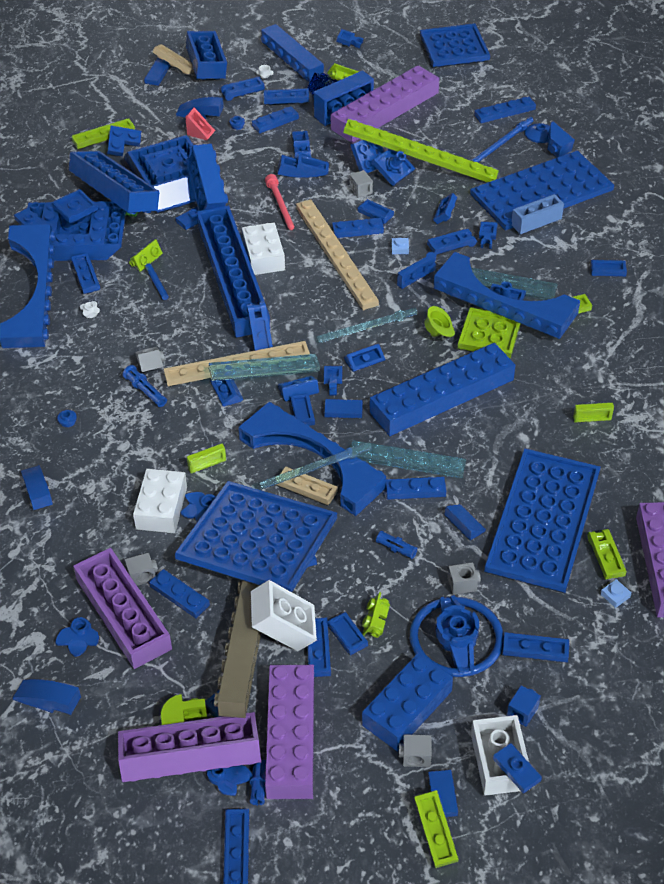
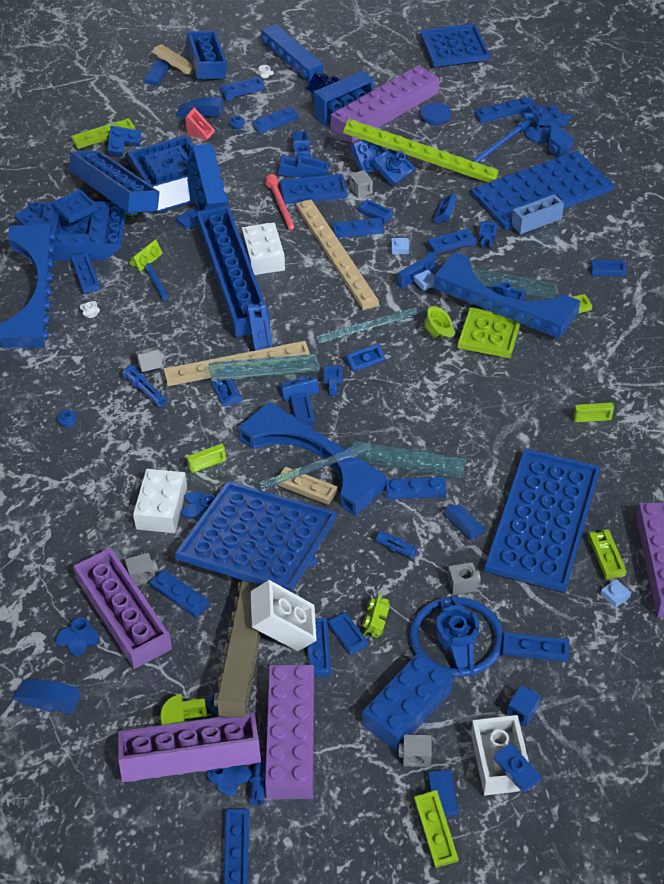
(36, 487): blue slope -> none
(286, 96): blue plate -> none
(314, 188): none -> blue tile
(340, 72): lime hinge -> none
(343, 408): blue tile -> none
(348, 38): blue plate -> none
(424, 280): none -> light blue plate
(435, 113): none -> blue tile
(441, 389): blue brick -> none
(546, 114): none -> blue plate

